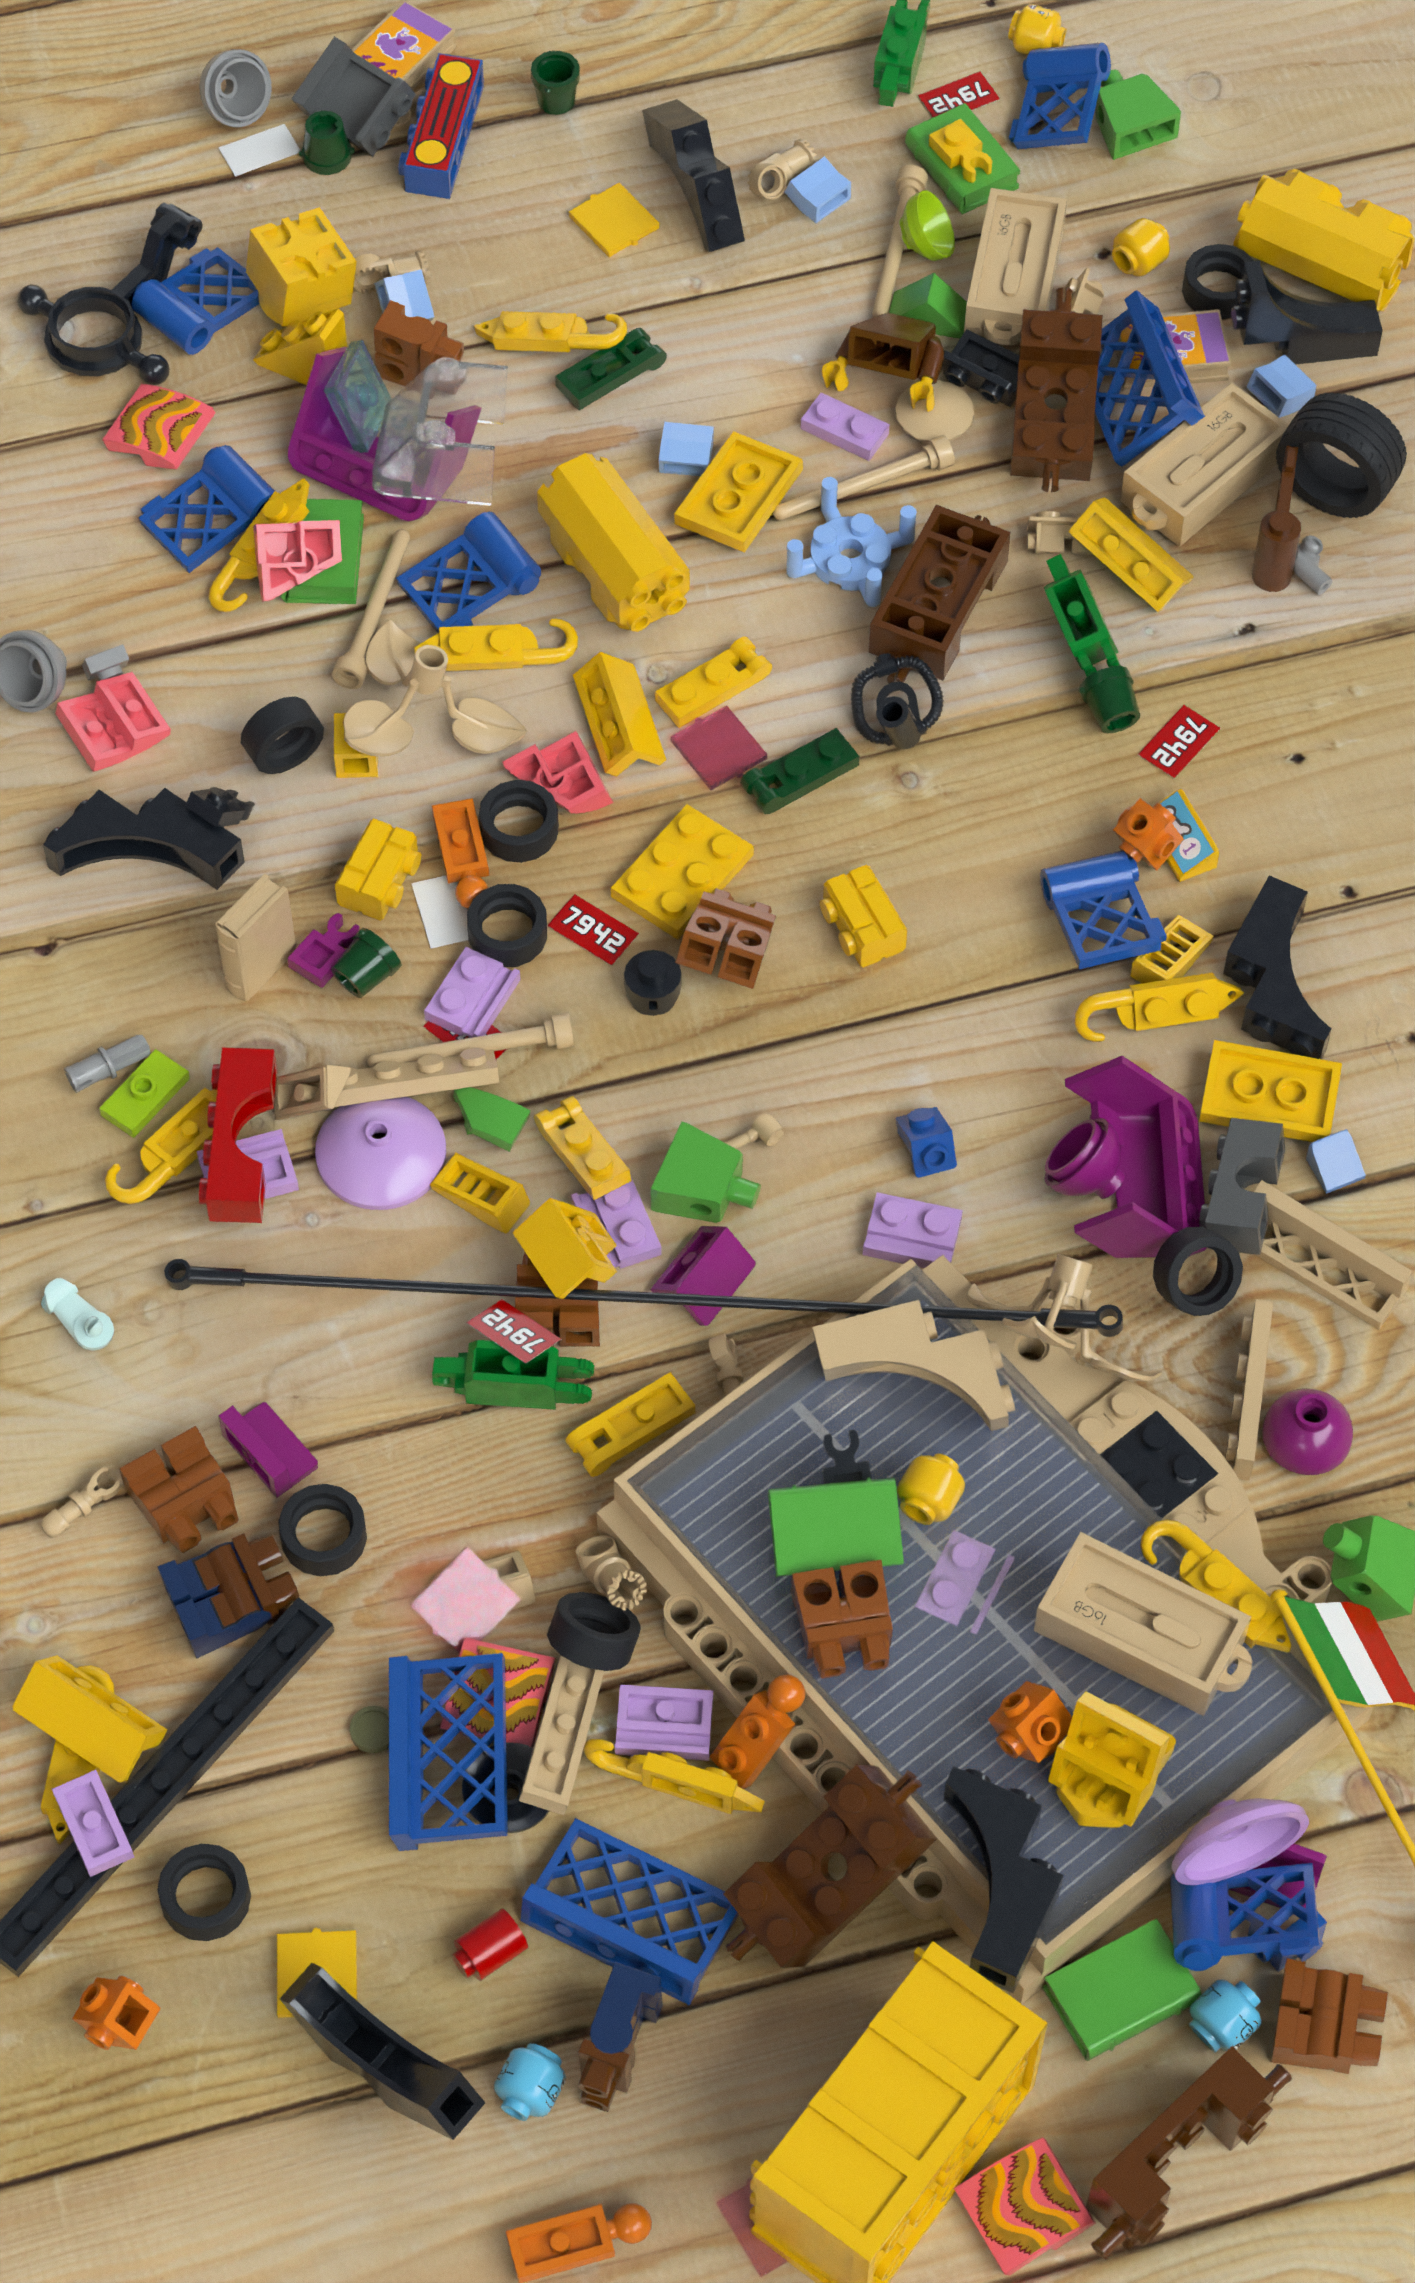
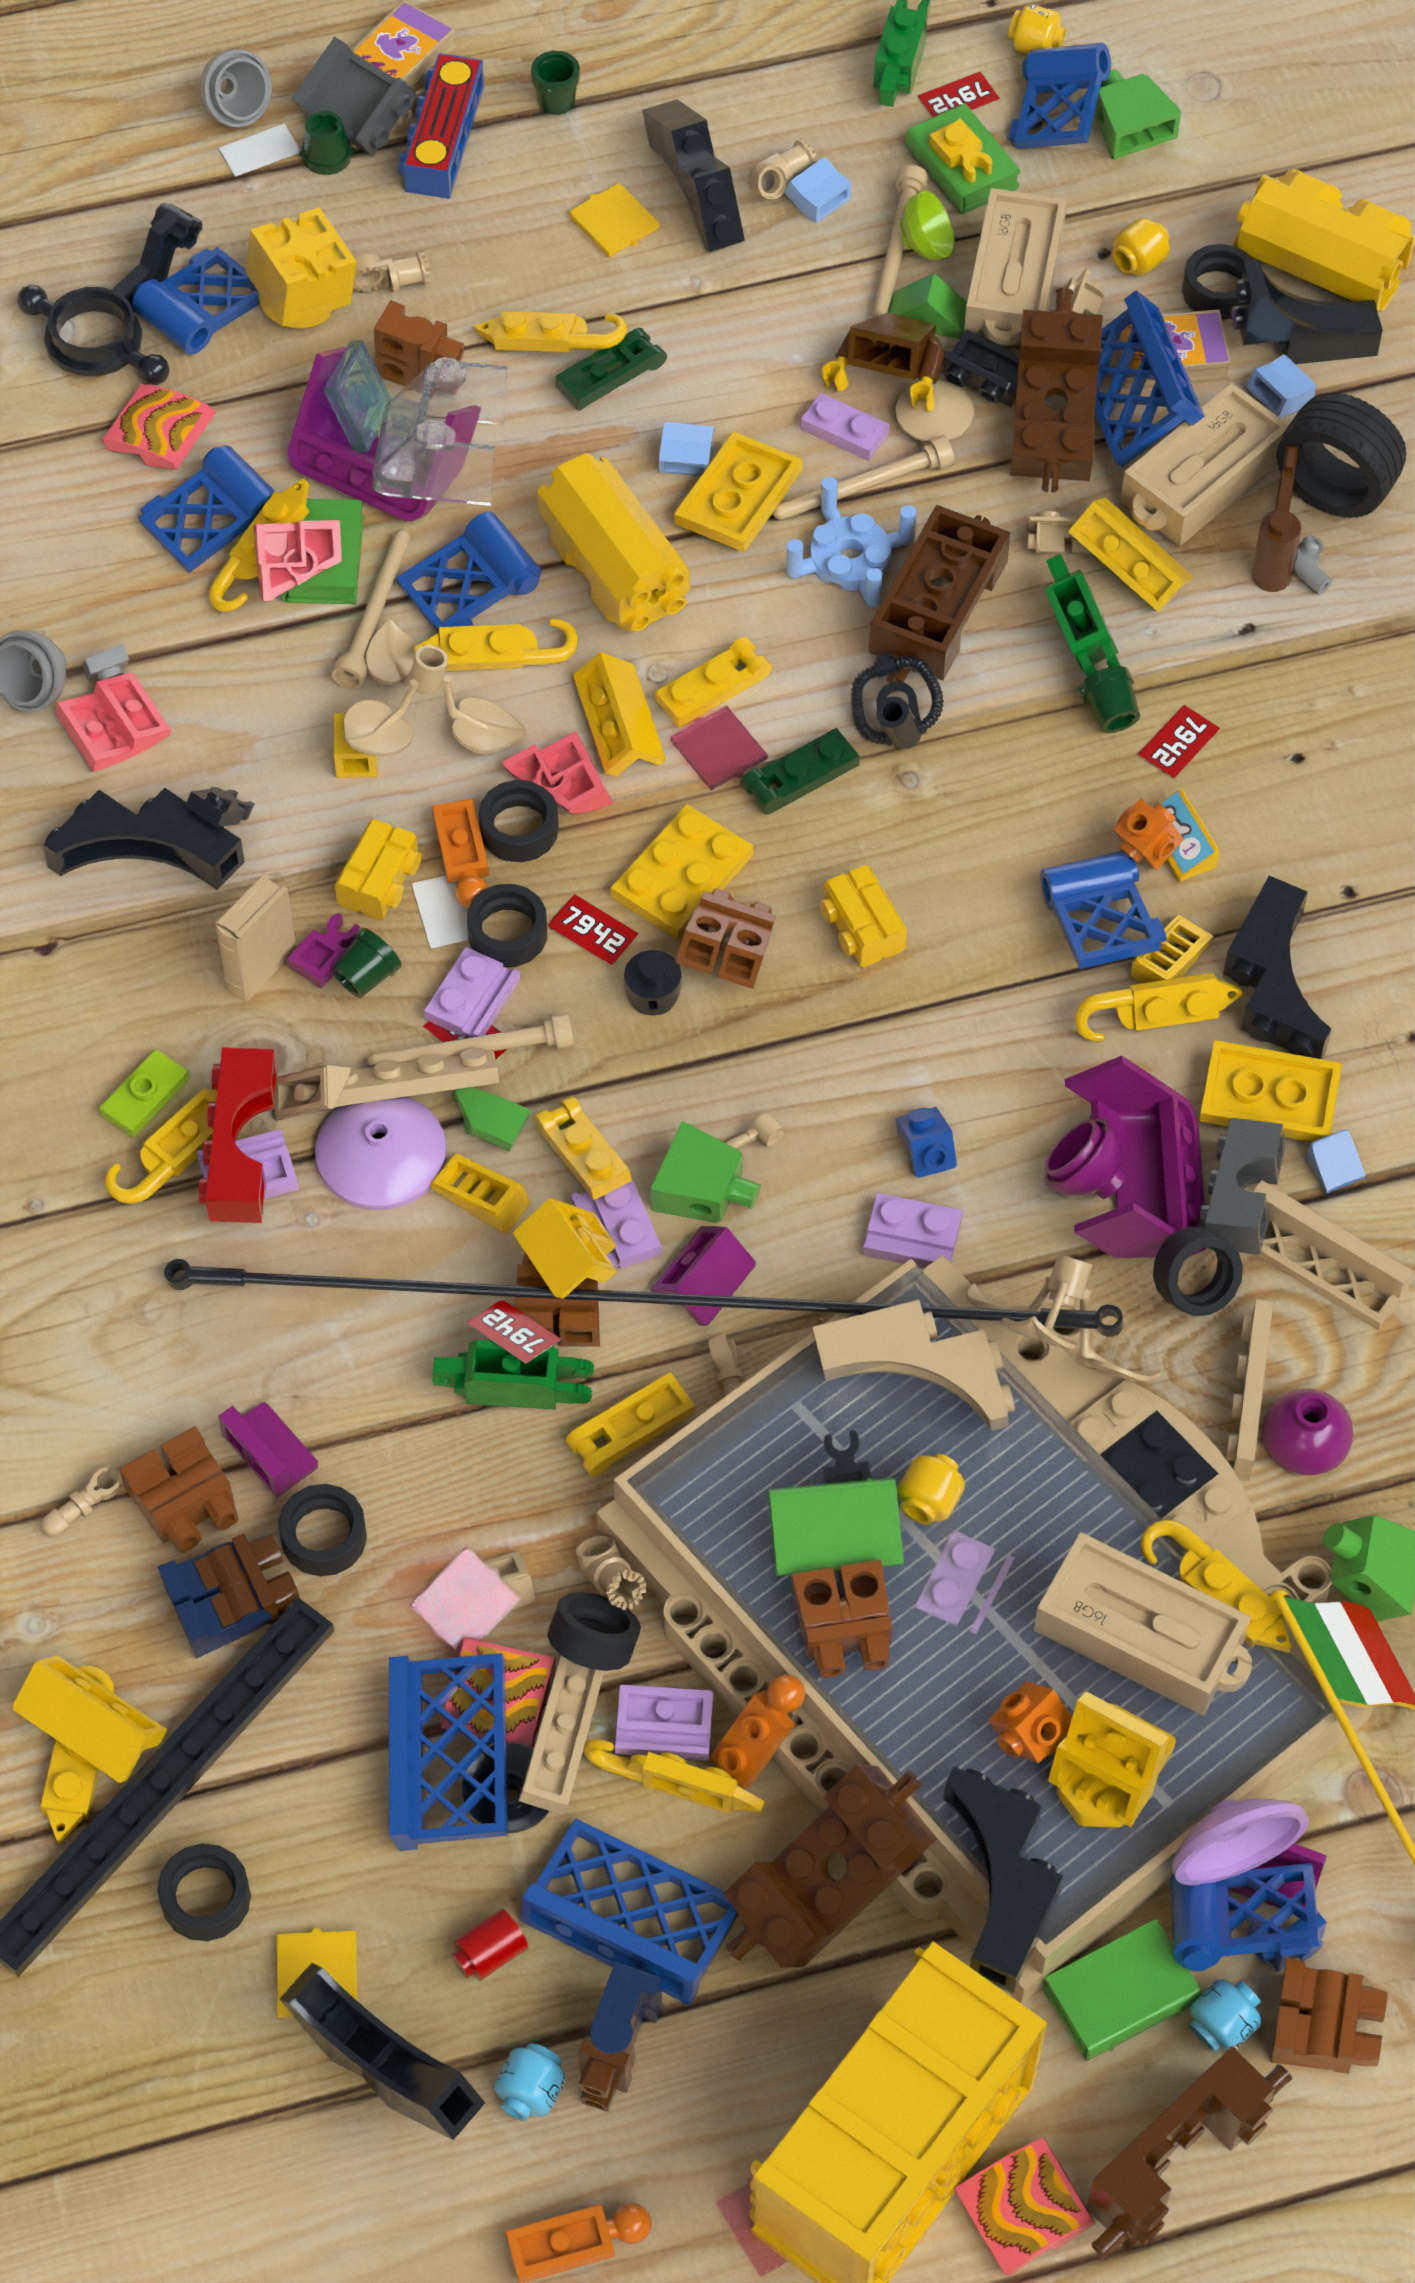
(85, 1323): light aqua piece -> none
(93, 1823): lavender plate -> none
(106, 1062): light grey axle -> none
(115, 2013): orange brick -> none
(272, 721): black tyre -> none
(295, 347): yellow slope -> none
(370, 1729): olive piece -> none
(407, 290): light blue piece -> none

